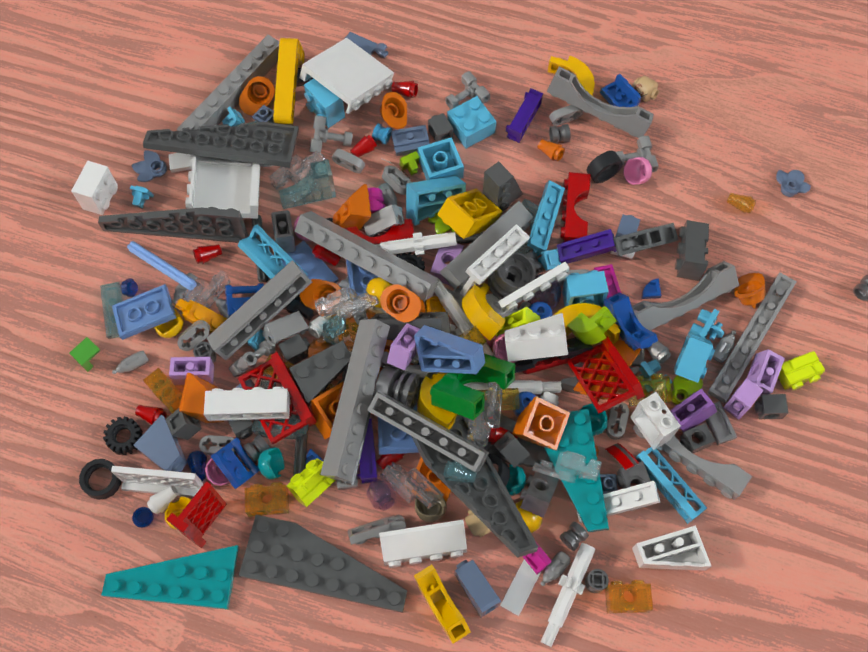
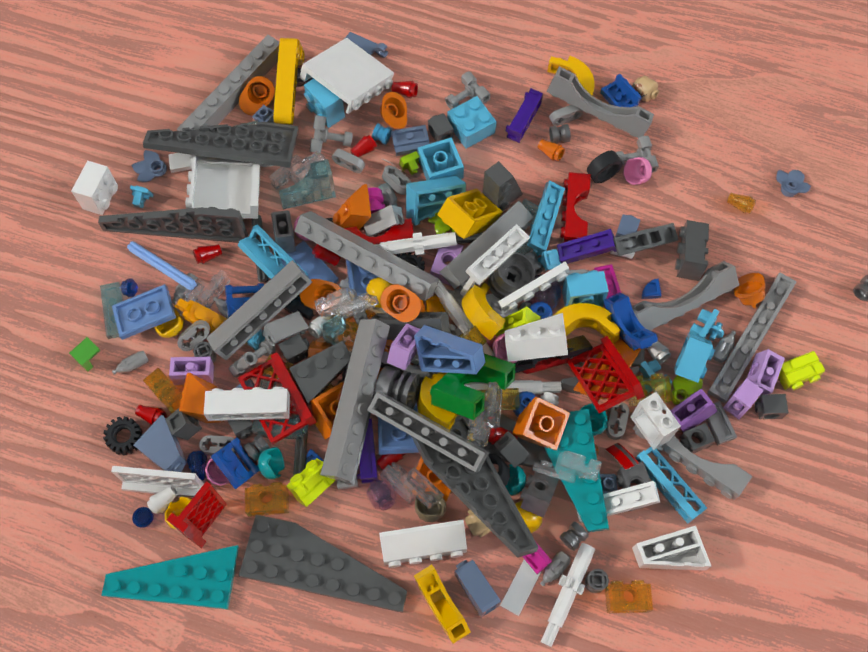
(86, 472): black tyre -> none
(233, 118): medium azure brick -> none
(361, 533): light grey hinge -> none
(457, 472): clear light blue cone -> none
(592, 330): lime brick -> none

